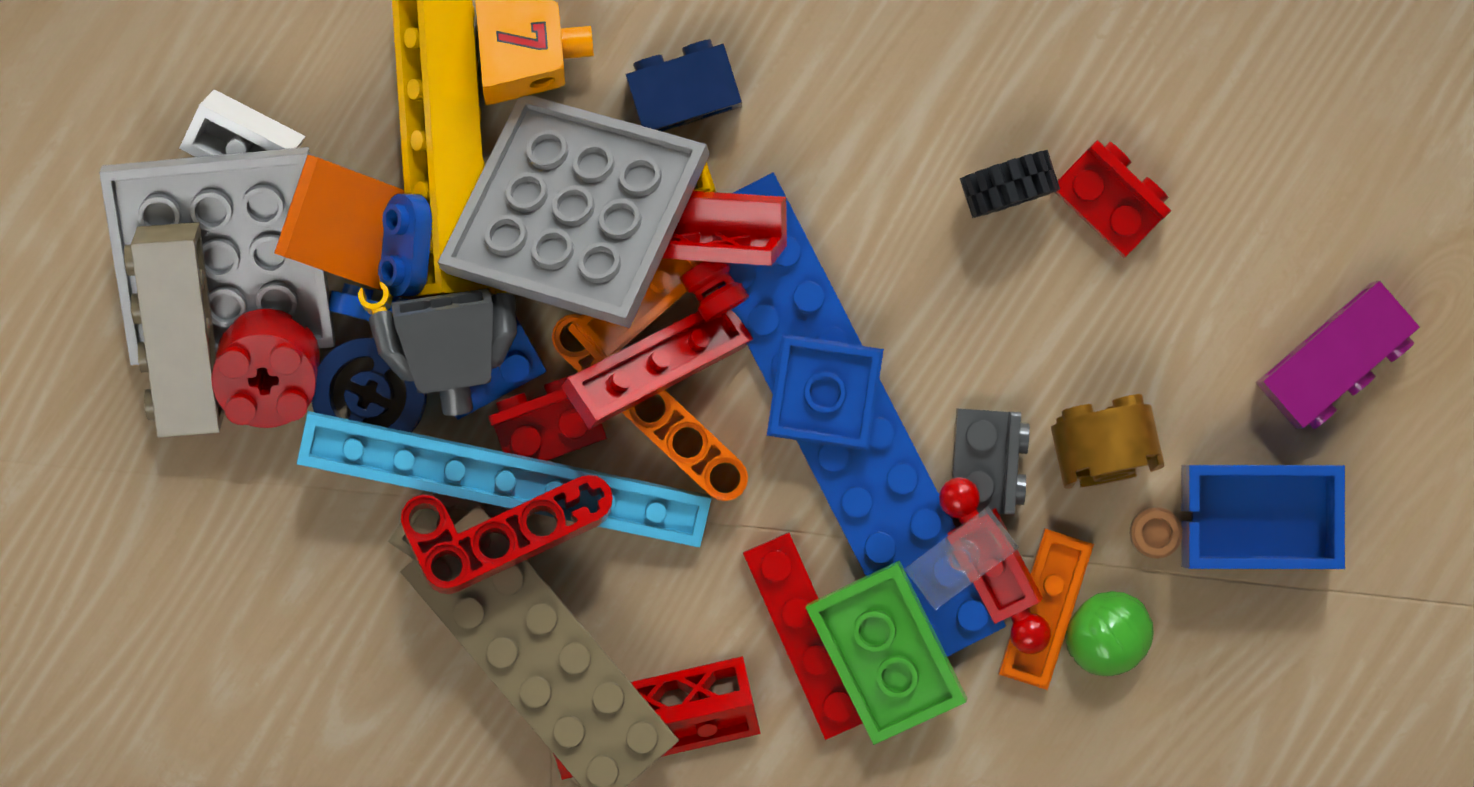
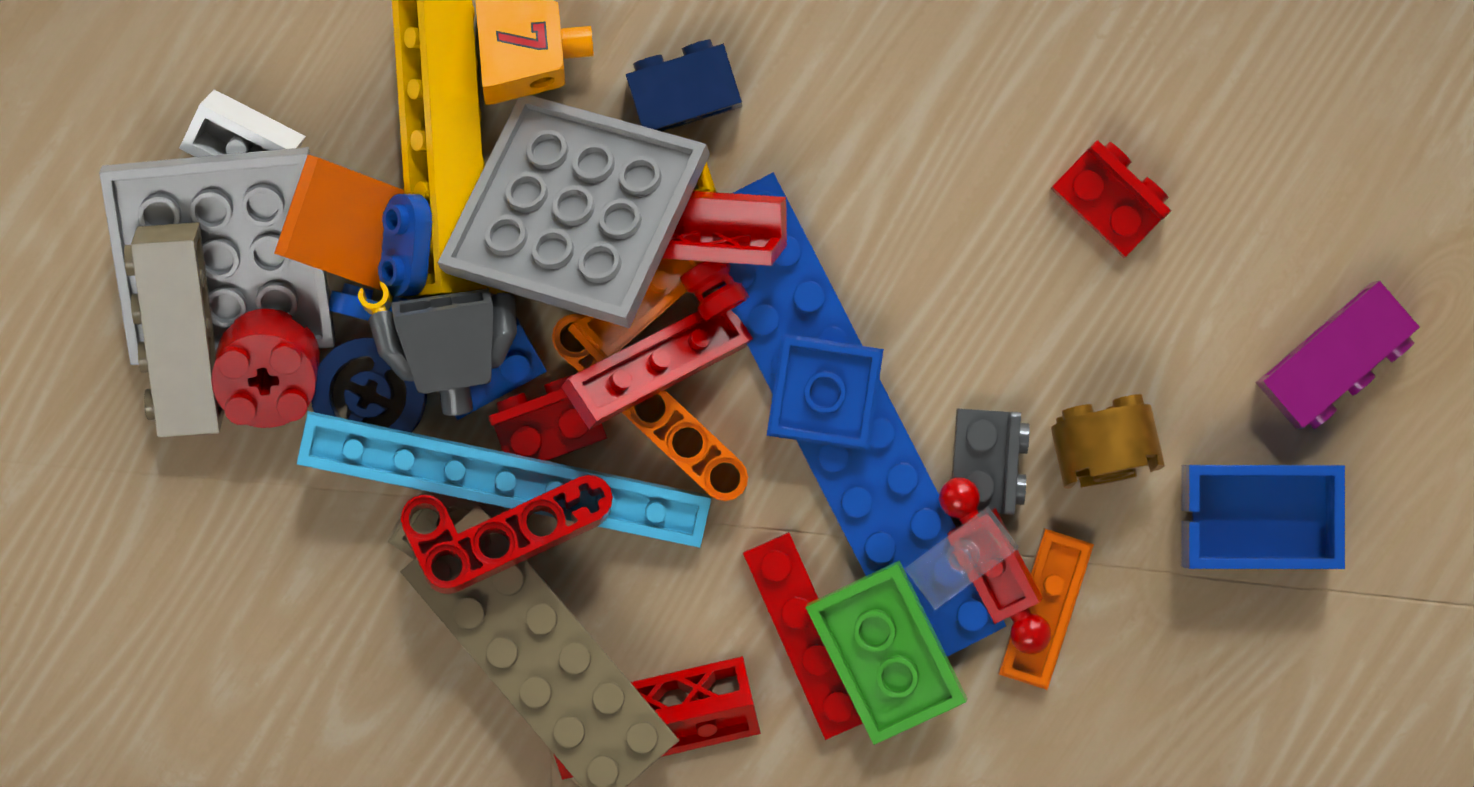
(1009, 183): black tyre -> none
(1109, 634): bright green hair -> none
(1155, 532): medium nougat tile -> none

